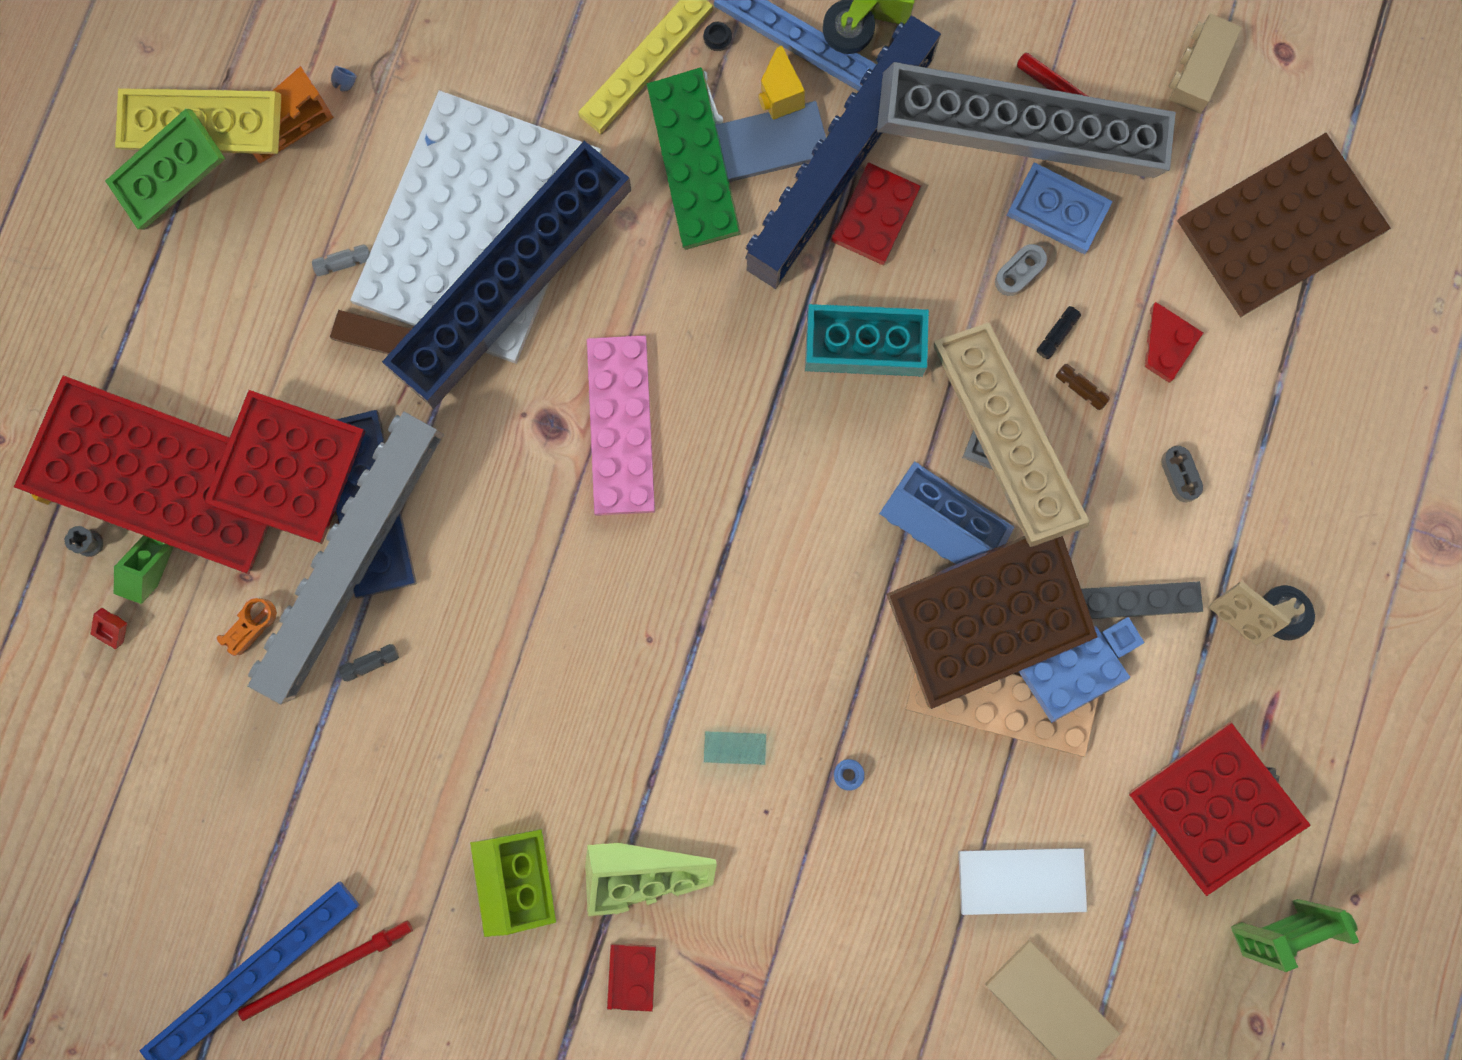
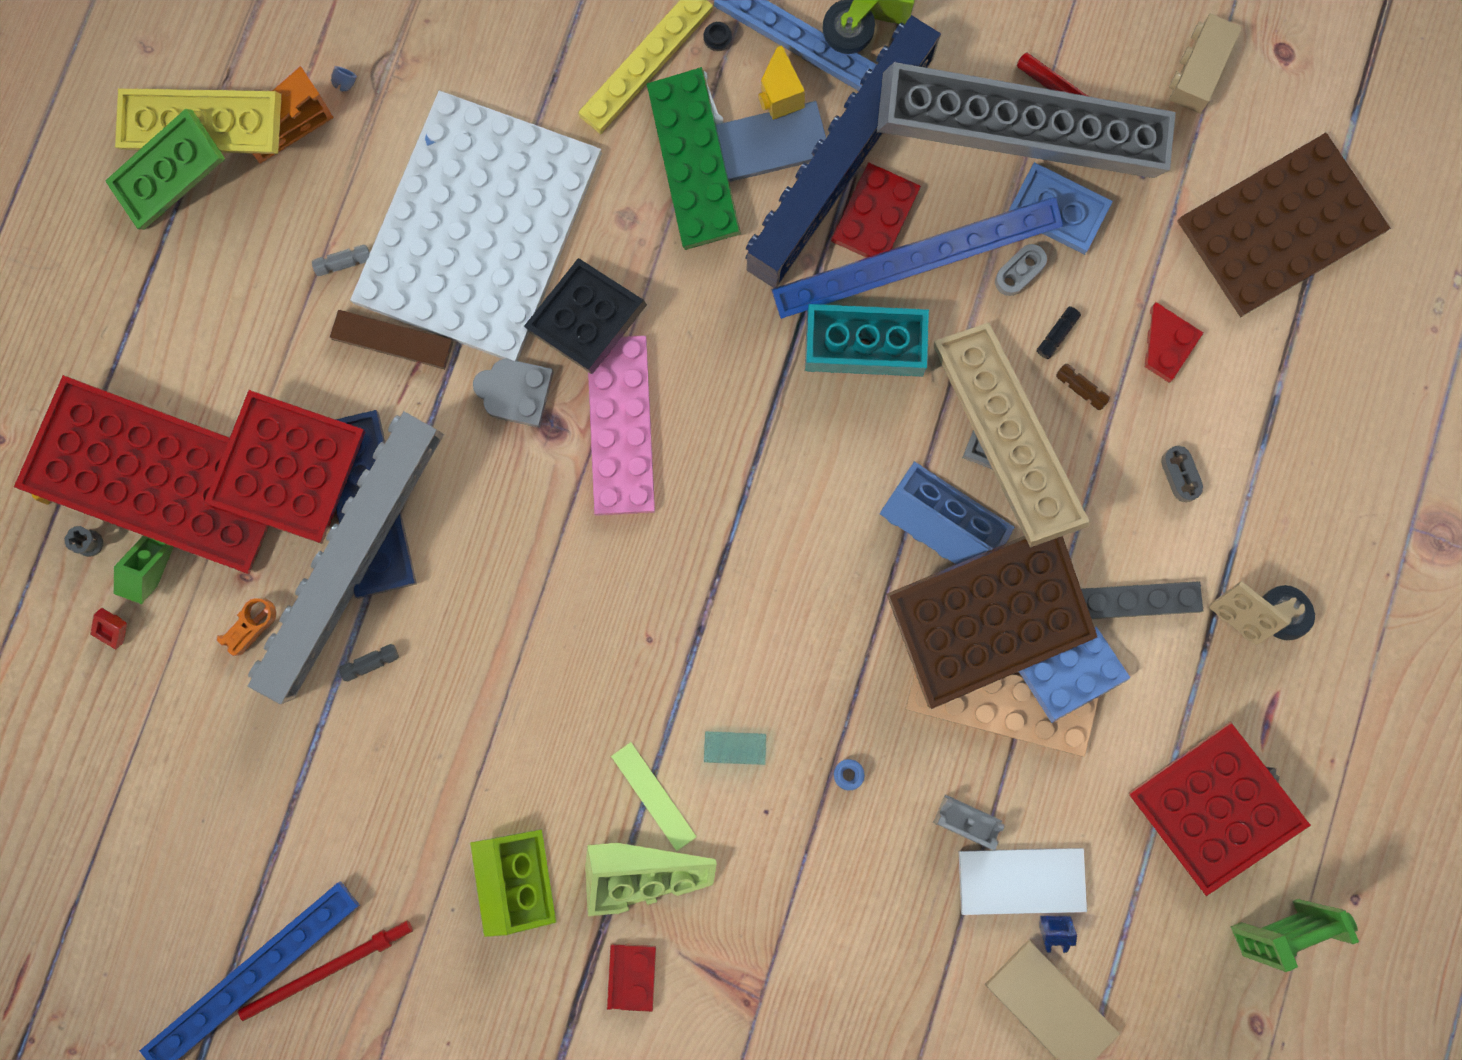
(508, 274): dark blue brick -> none
(514, 391): none -> light grey plate
(585, 315): none -> black plate
(653, 796): none -> yellowish green sticker
(918, 257): none -> blue plate
(969, 822): none -> light grey hinge
(1058, 932): none -> clear blue tile
(1122, 637): medium blue plate -> none

